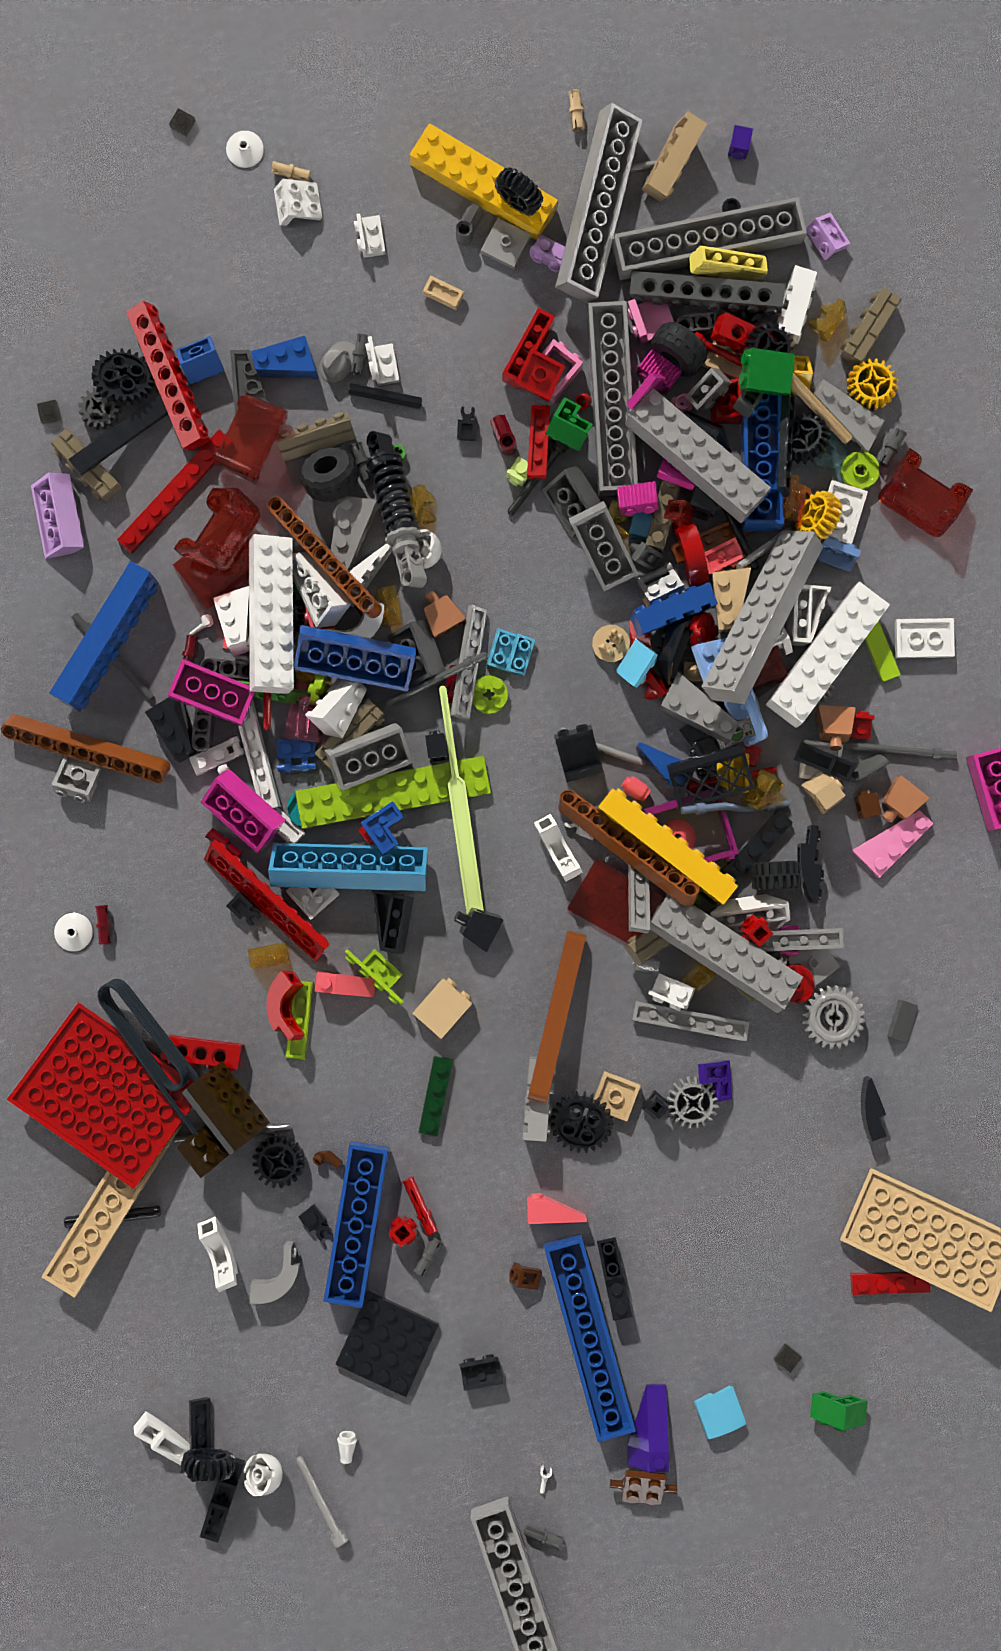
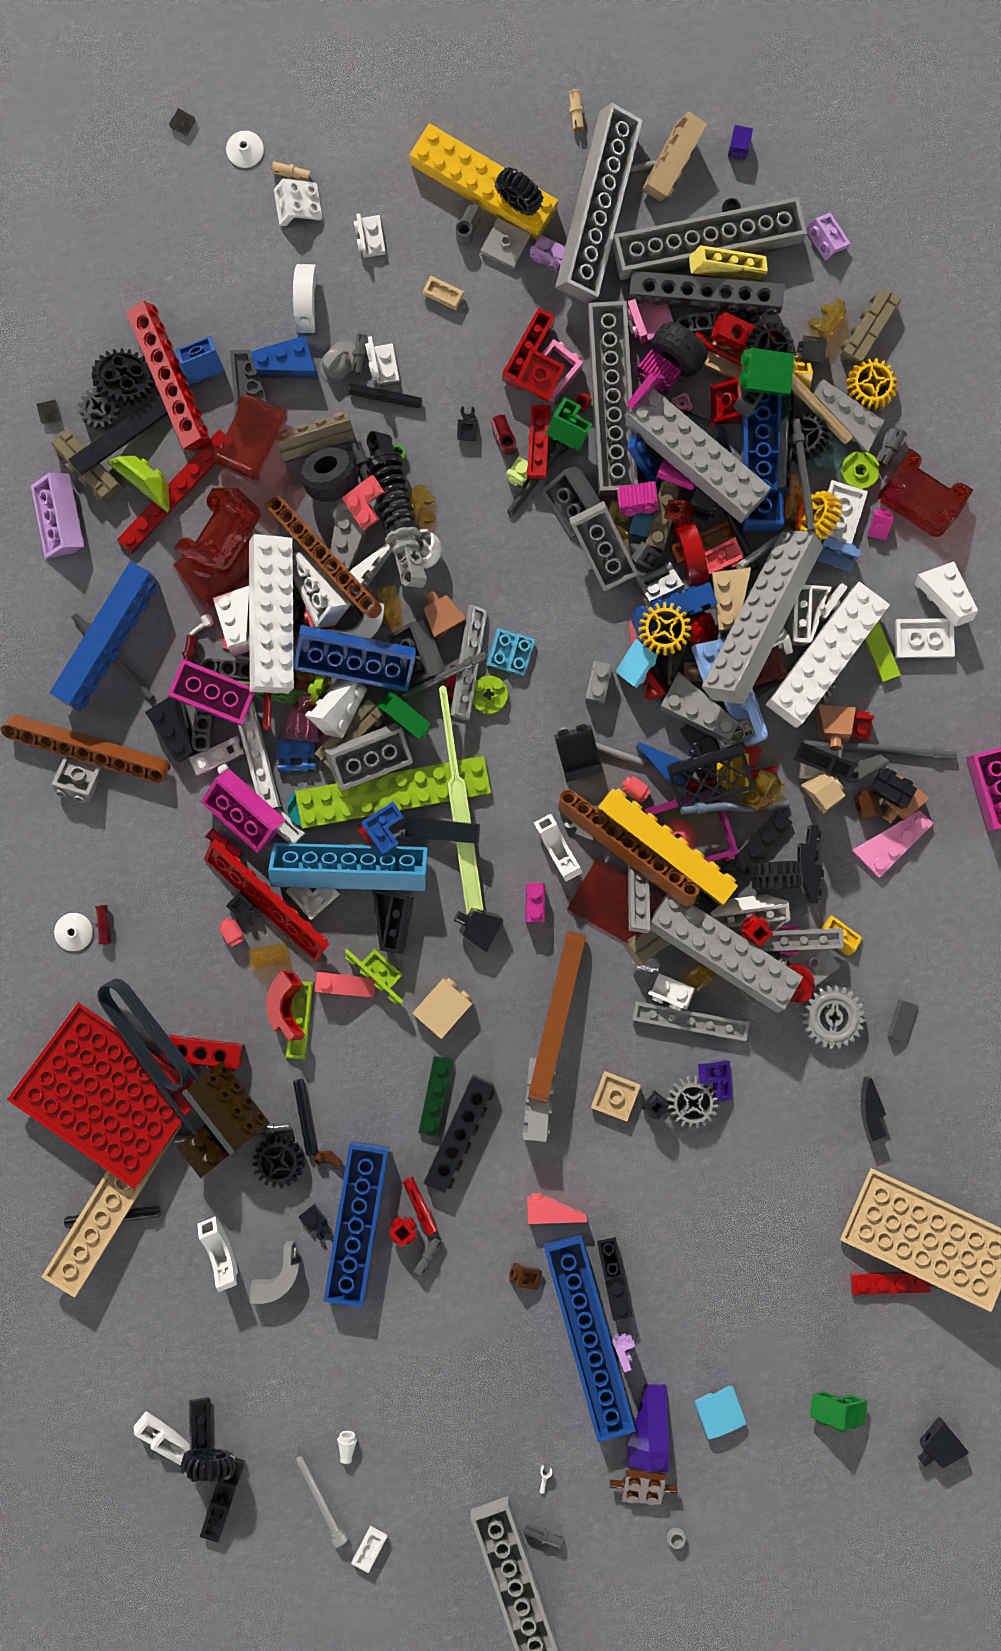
(142, 477): none -> lime wedge
(231, 932): none -> coral brick
(262, 1474): white cylinder -> none
(303, 297): none -> white arch
(304, 1116): none -> black axle
(359, 501): none -> coral plate
(369, 1549): none -> white plate
(387, 1344): black plate -> none
(404, 715): none -> green brick
(436, 746): black brick -> none
(442, 830): none -> black tile
(443, 1181): none -> black brick
(481, 1372): black bracket -> none
(535, 902): none -> dark pink brick
(565, 1116): black gear -> none
(598, 682): none -> light grey brick
(605, 650): tan plate -> none
(621, 1343): none -> lavender bracket
(643, 458): none -> blue plate
(659, 621): none -> yellow gear
(676, 1538): none -> light grey plate
(708, 389): light grey brick -> none
(787, 1357): clear smoke plate -> none
(797, 301): white wedge -> none
(798, 440): none -> dark grey bar
(812, 348): none -> black brick
(833, 601): none -> white plate
(850, 938): none -> yellow slope
(880, 524): none -> dark pink bracket
(892, 788): none -> black brick
(941, 1445): none -> black torso
(948, 592): none -> white wedge

